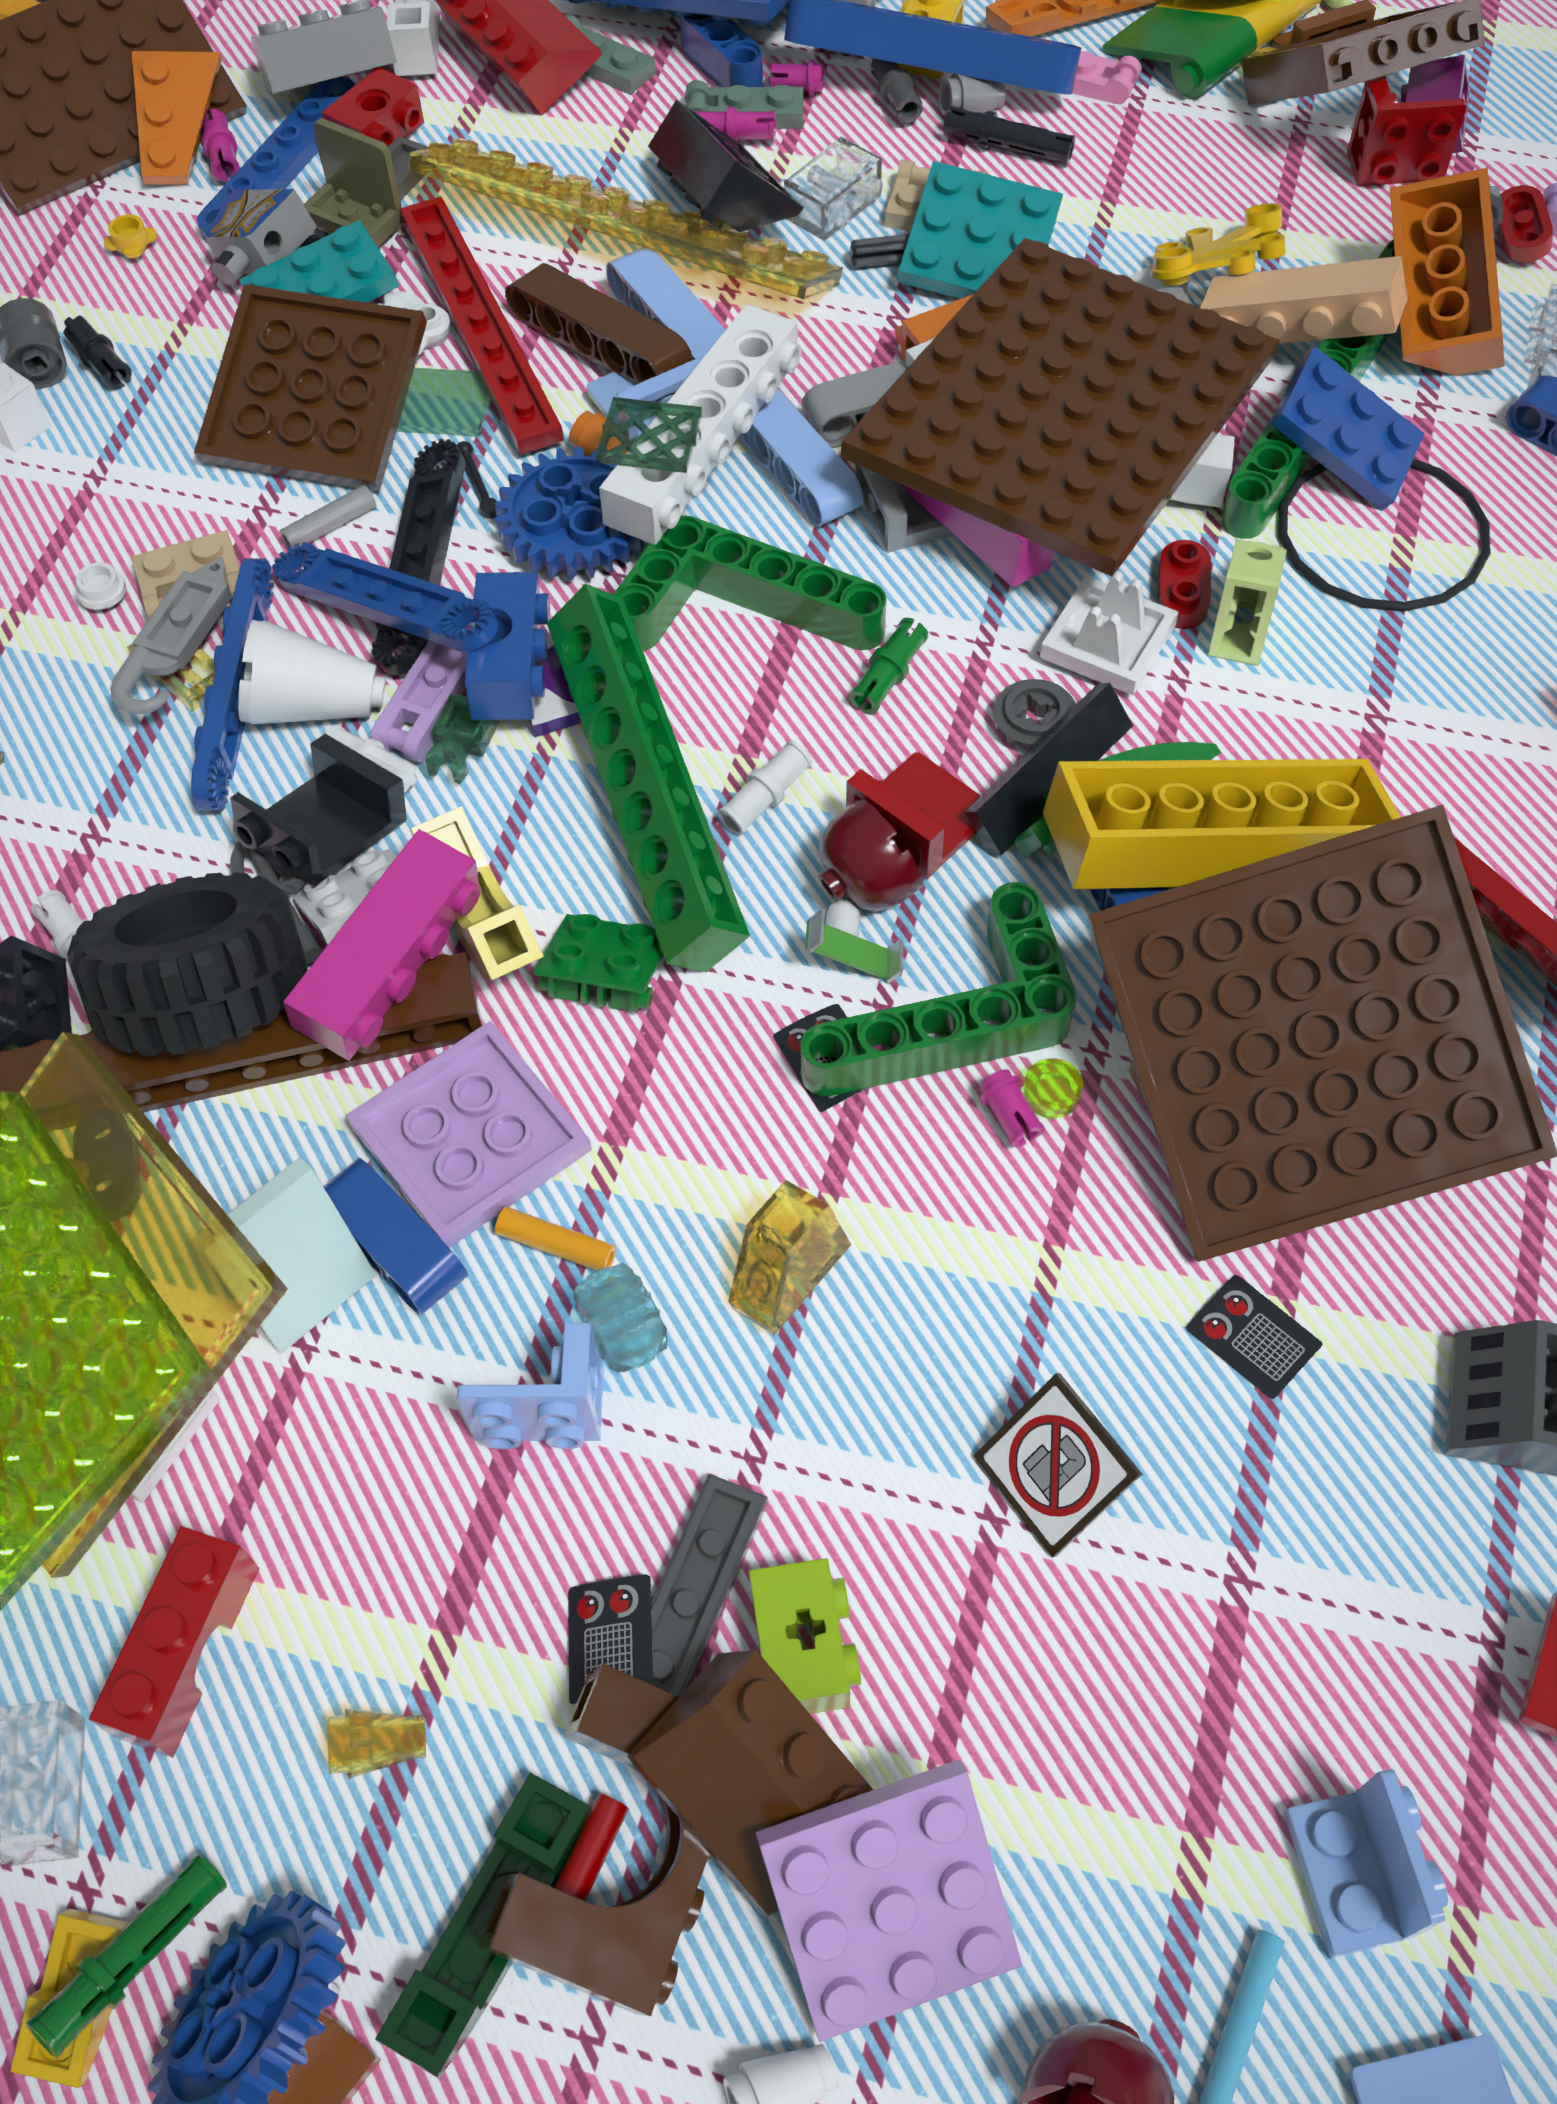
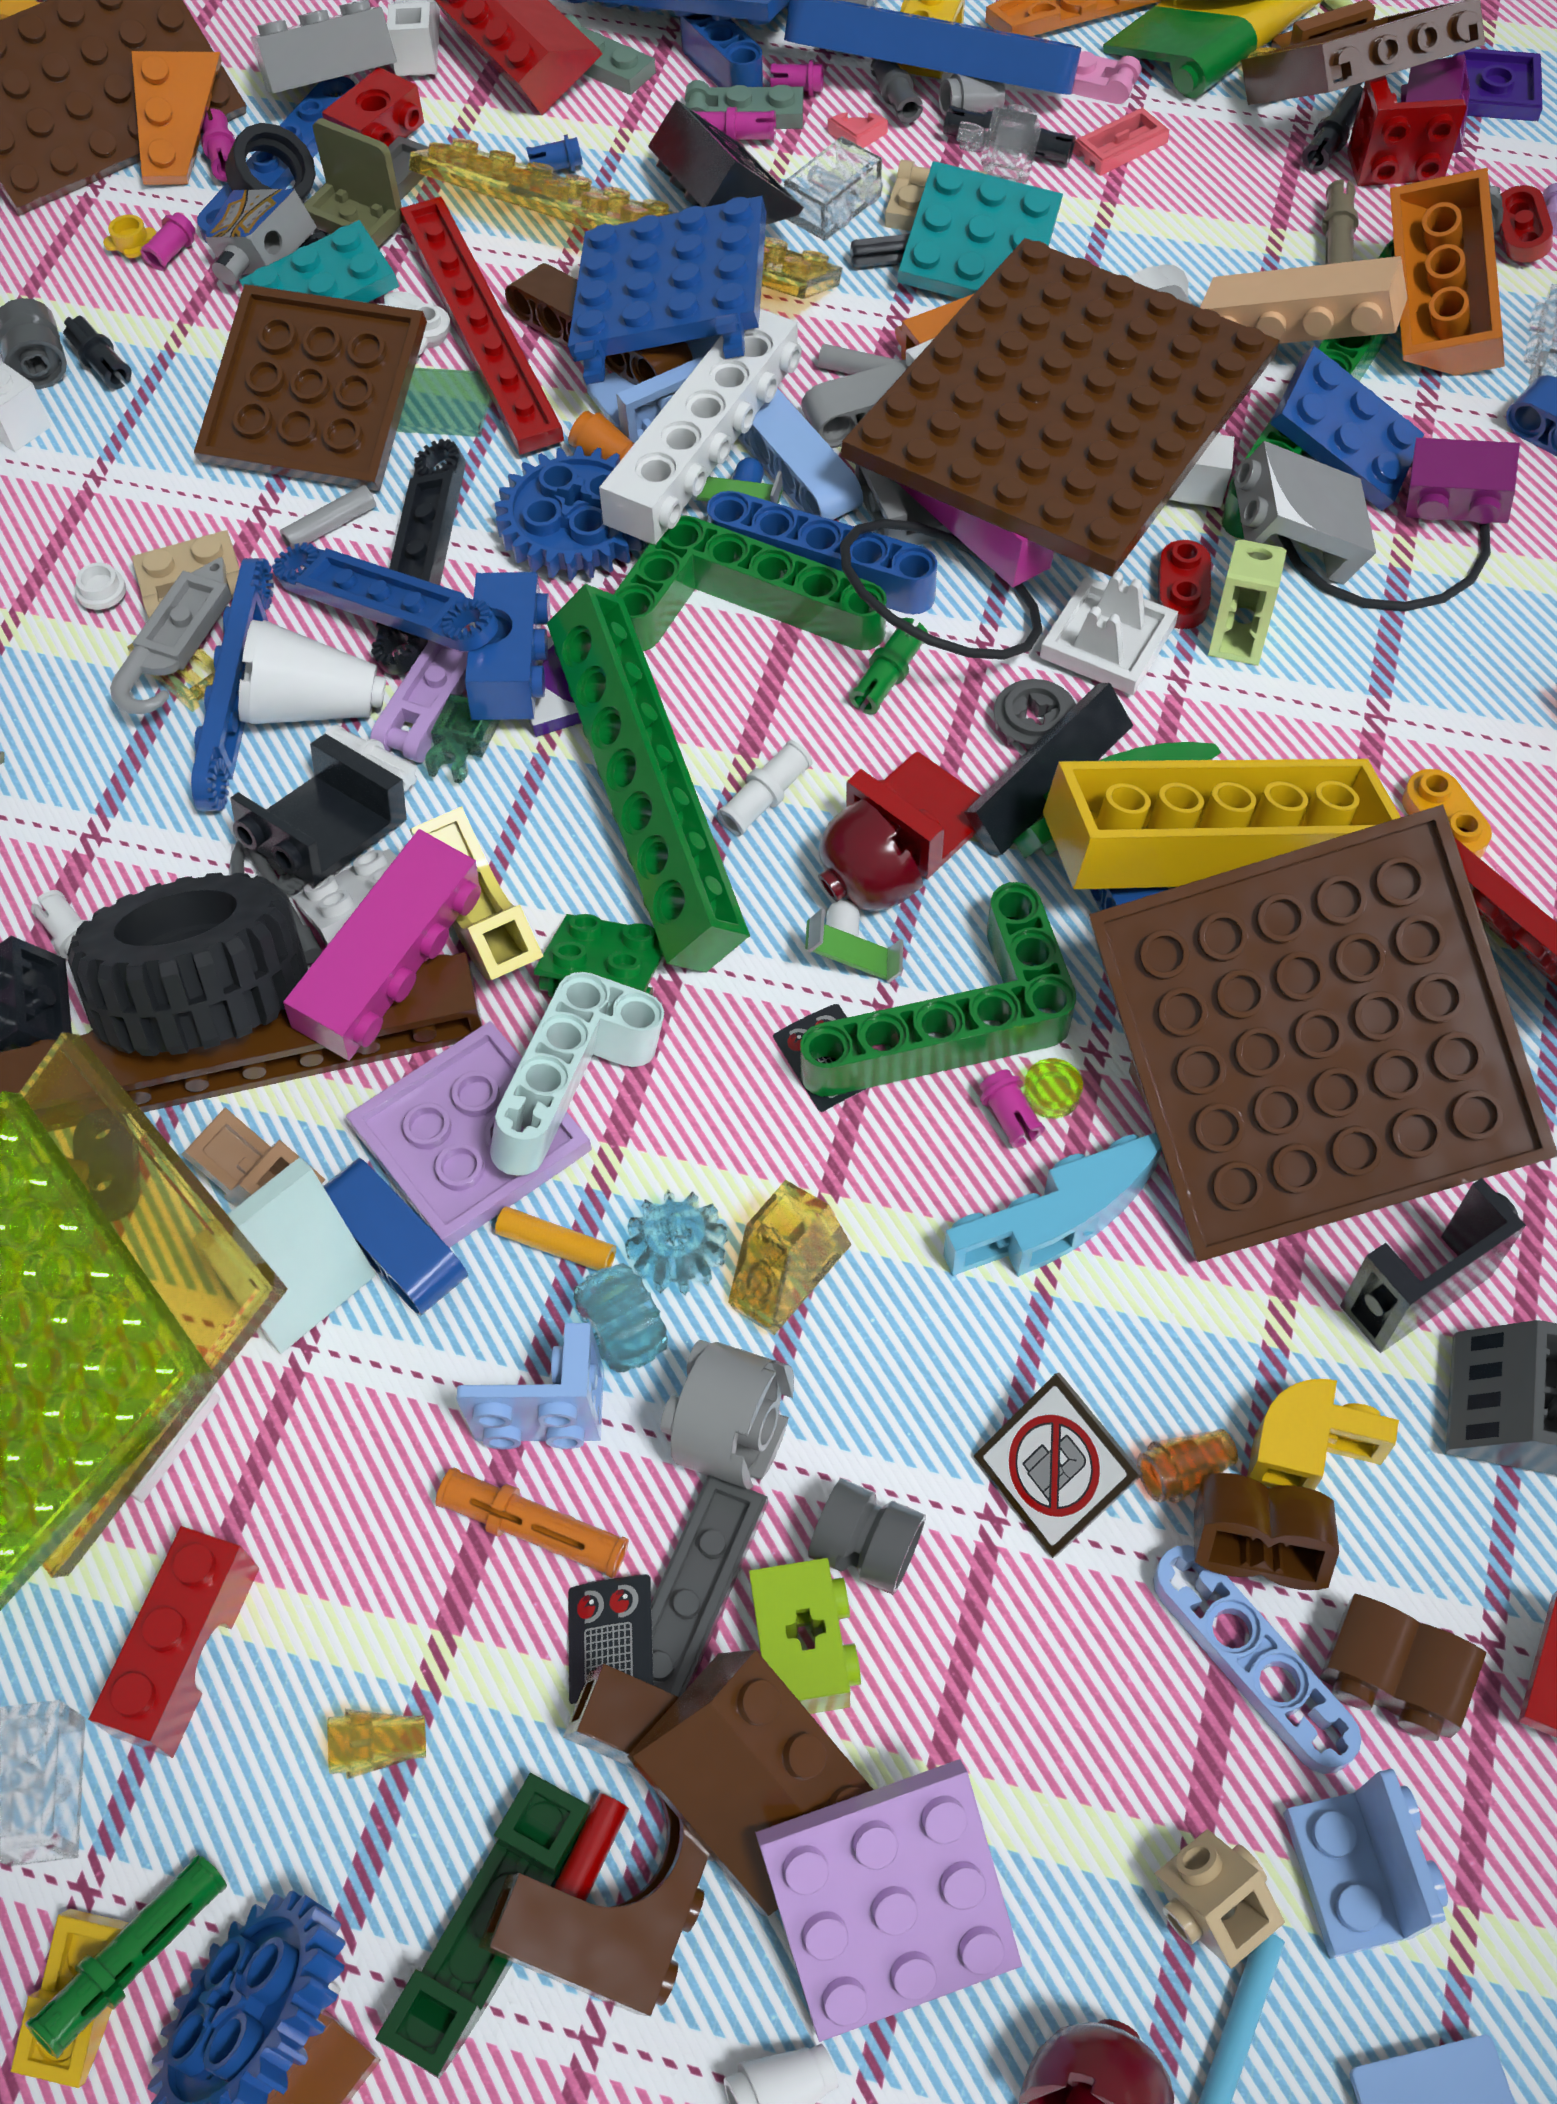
(175, 233): none -> dark pink pin
(238, 1157): none -> medium nougat brick
(278, 142): none -> black tyre
(487, 504): black hinge -> none
(510, 1513): none -> orange pin
(558, 154): none -> blue pin
(582, 1020): none -> light aqua beam
(650, 459): clear green window -> none
(669, 282): none -> blue plate
(680, 1262): none -> clear light blue gear
(728, 1413): none -> light grey brick
(746, 480): none -> piece
(849, 360): none -> light grey piece
(858, 129): none -> coral tile
(867, 1536): none -> dark grey wheel
(899, 567): none -> blue beam
(913, 630): none -> black piece
(1007, 144): none -> clear brick
(1077, 1204): none -> medium azure slope
(1121, 141): none -> coral tile
(1175, 263): yellow plant -> none
(1176, 1465): none -> clear orange cone
(1219, 1898): none -> tan brick
(1245, 1663): none -> light blue beam
(1254, 1336): black sticker -> none
(1265, 1531): none -> reddish brown brick
(1305, 503): none -> light grey panel
(1307, 1425): none -> yellow brick
(1334, 130): none -> black pin
(1340, 222): none -> dark tan pin
(1392, 1302): none -> black panel
(1403, 1667): none -> reddish brown brick
(1436, 787): none -> light orange plate
(1462, 480): none -> magenta brick
(1504, 84): none -> dark purple tile

